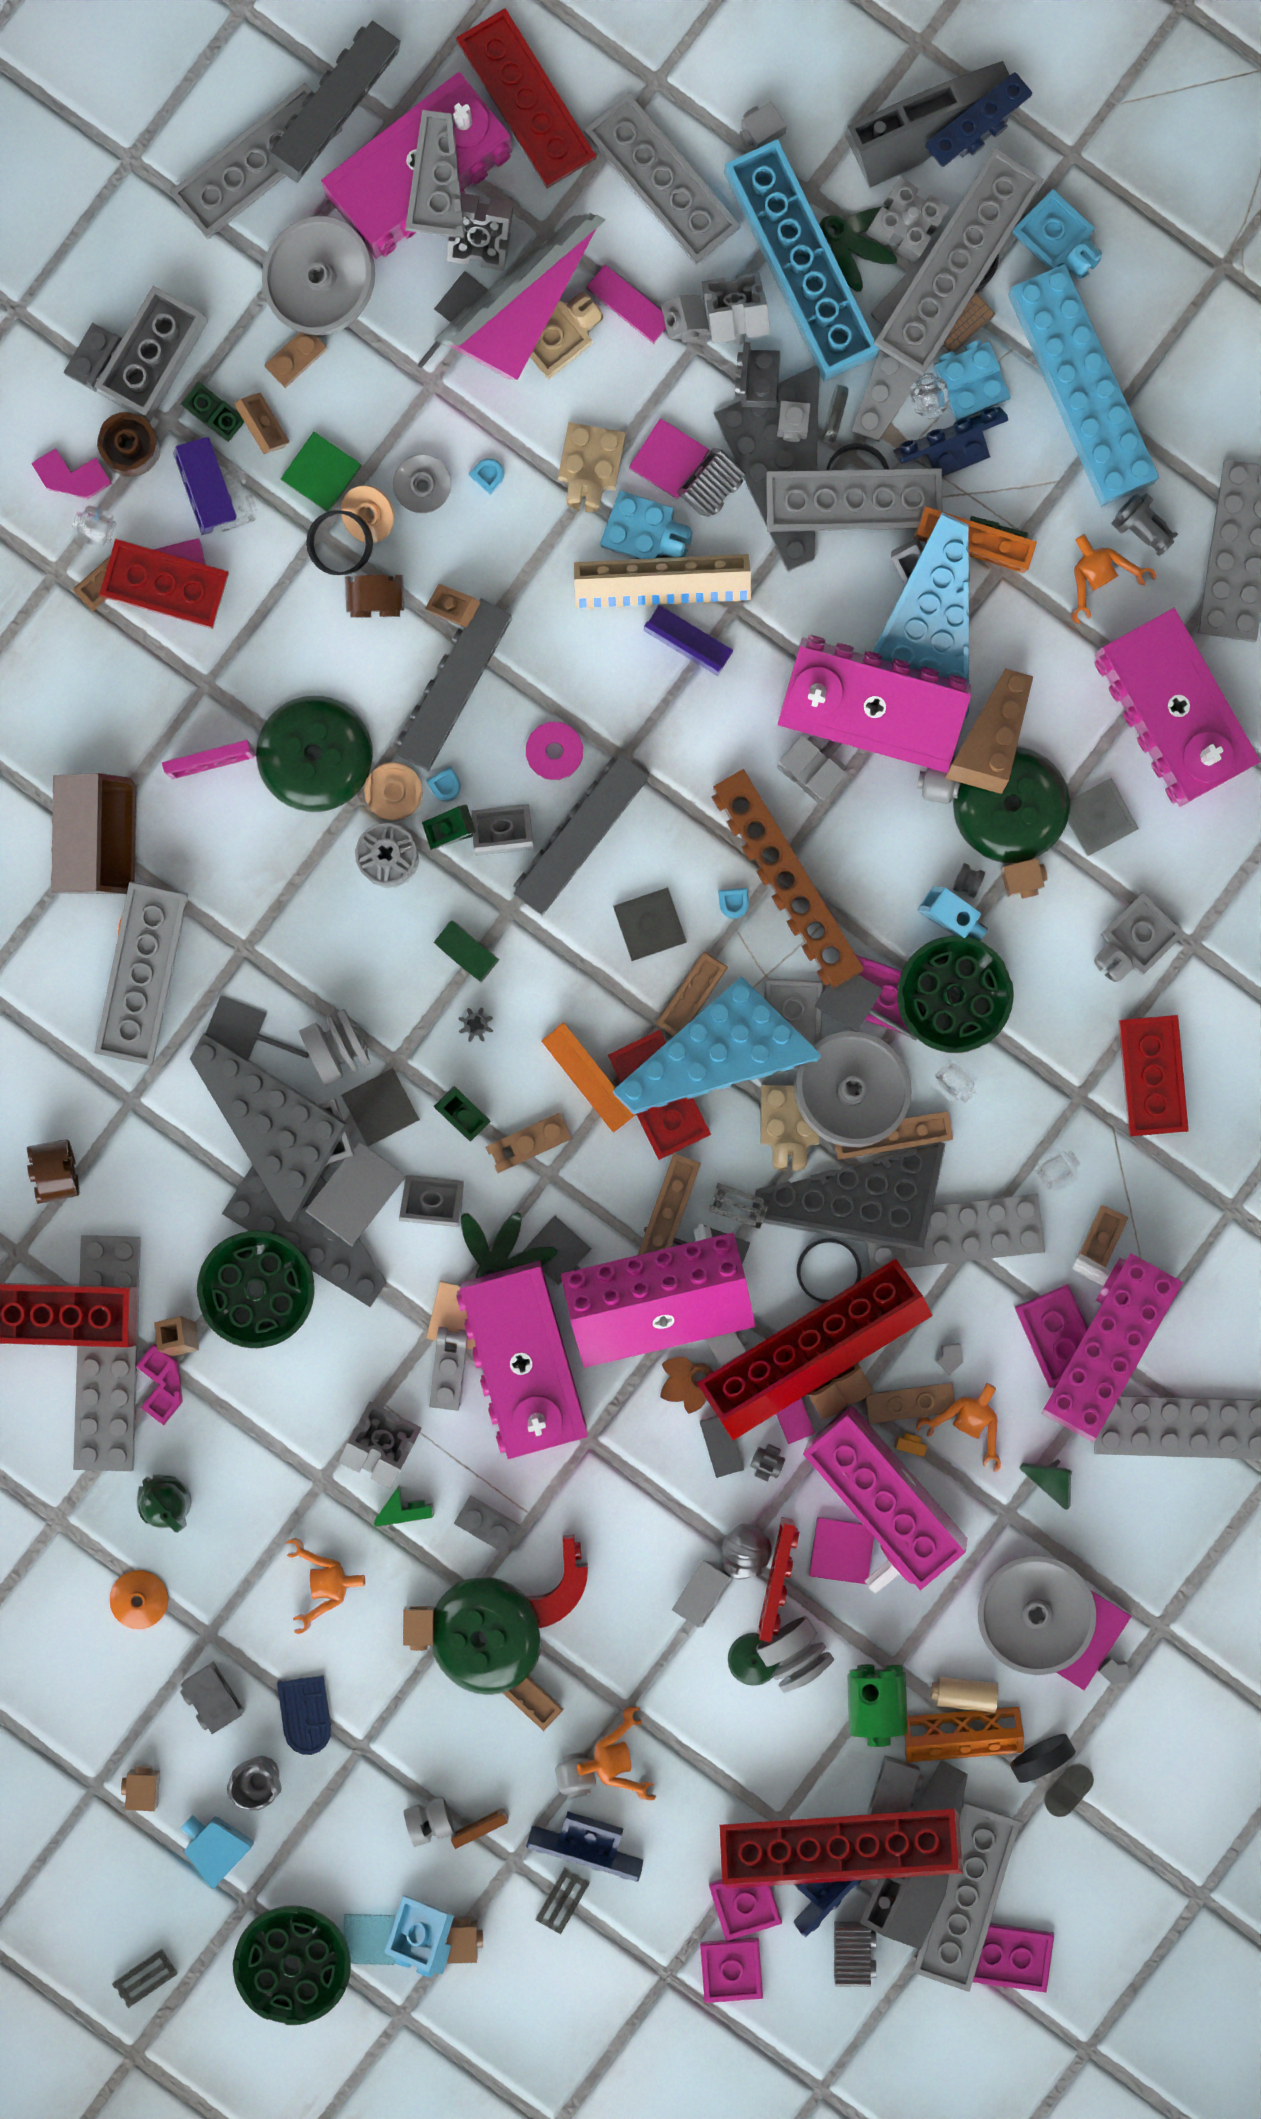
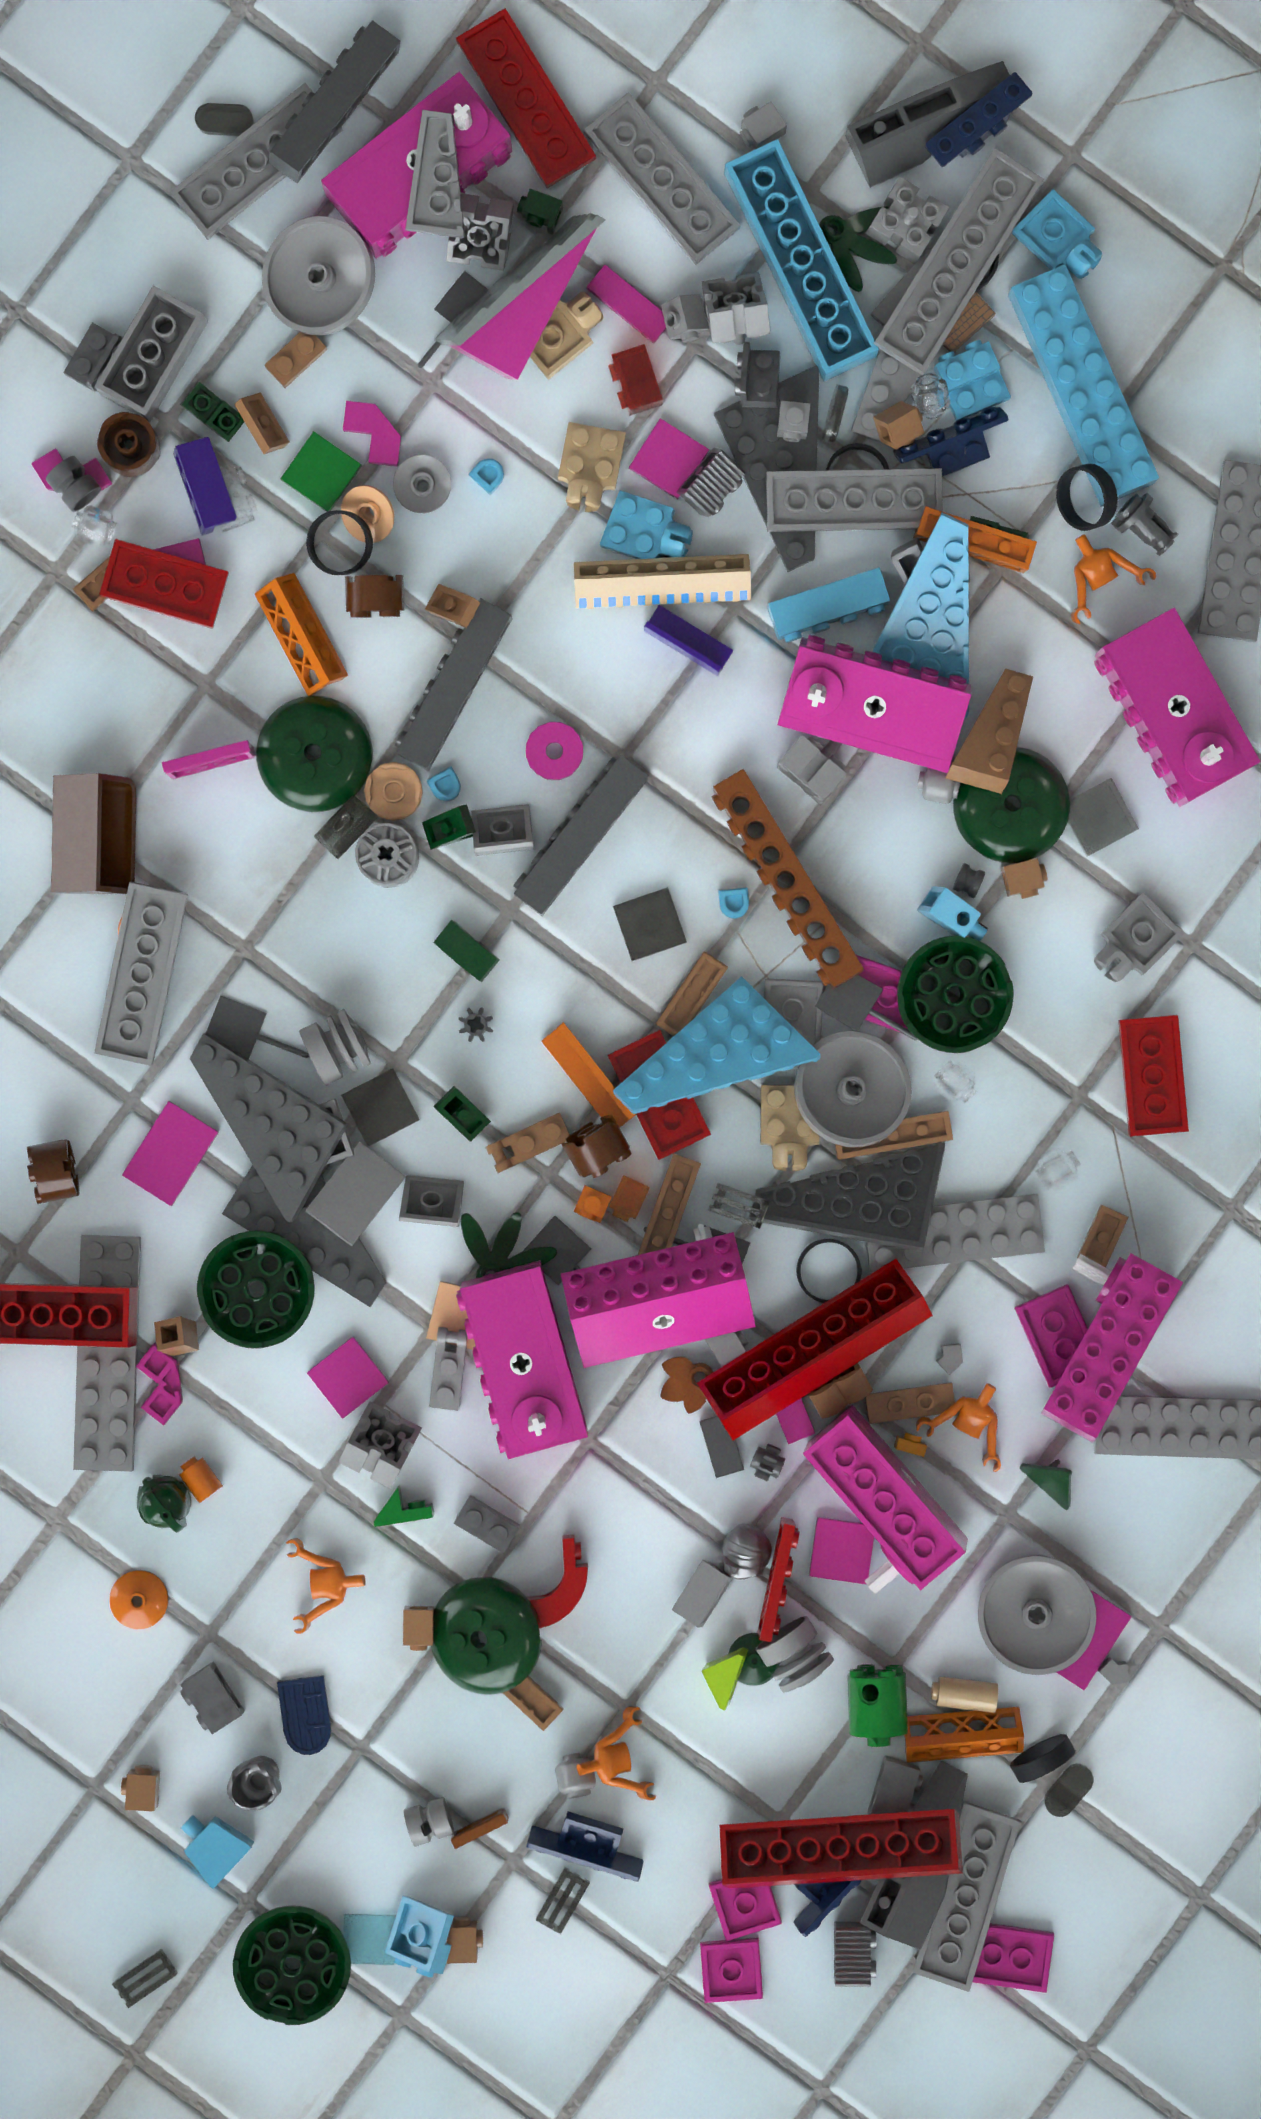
(71, 481): none -> flat silver wheel
(170, 1153): none -> dark pink tile
(199, 1478): none -> orange brick
(223, 119): none -> clear smoke tile
(304, 630): none -> orange fence
(345, 826): none -> clear smoke tile
(348, 1377): none -> dark pink tile
(368, 419): none -> dark pink tile
(540, 210): none -> dark green brick
(592, 1204): none -> orange brick
(596, 1146): none -> reddish brown brick
(628, 1198): none -> clear orange brick
(636, 380): none -> clear red brick
(723, 1676): none -> lime slope
(829, 604): none -> medium azure brick
(899, 425): none -> medium nougat brick
(1064, 501): none -> black tyre

